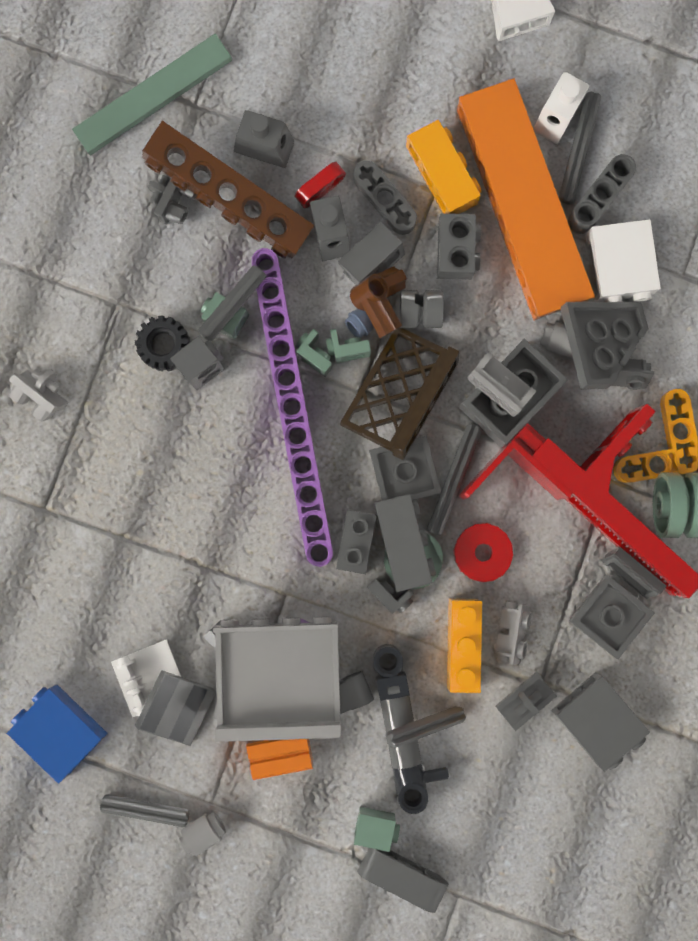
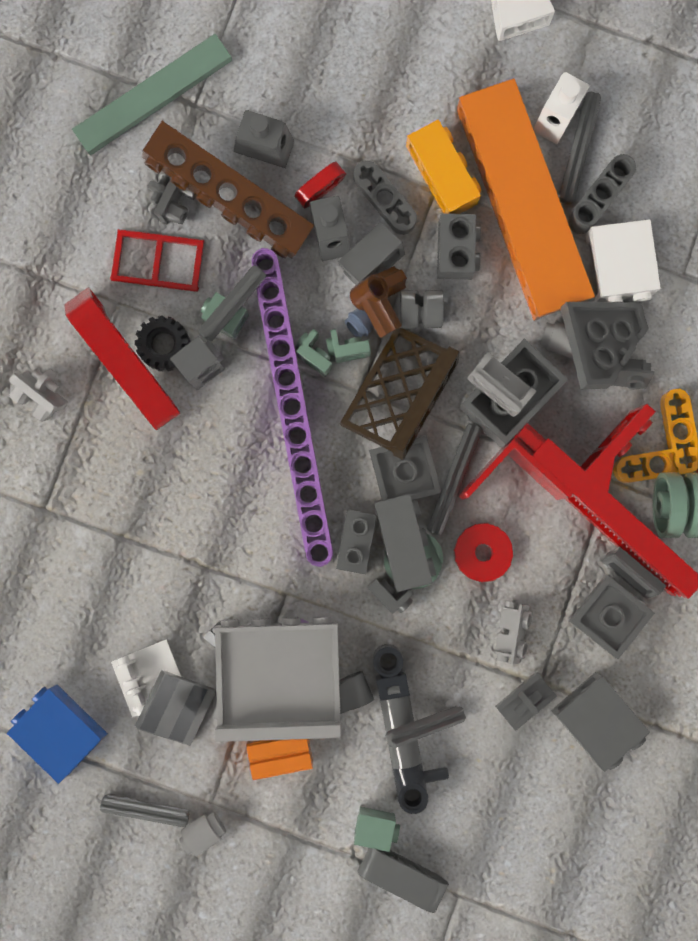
(111, 348): none -> red beam
(157, 260): none -> red window
(464, 645): light orange brick -> none

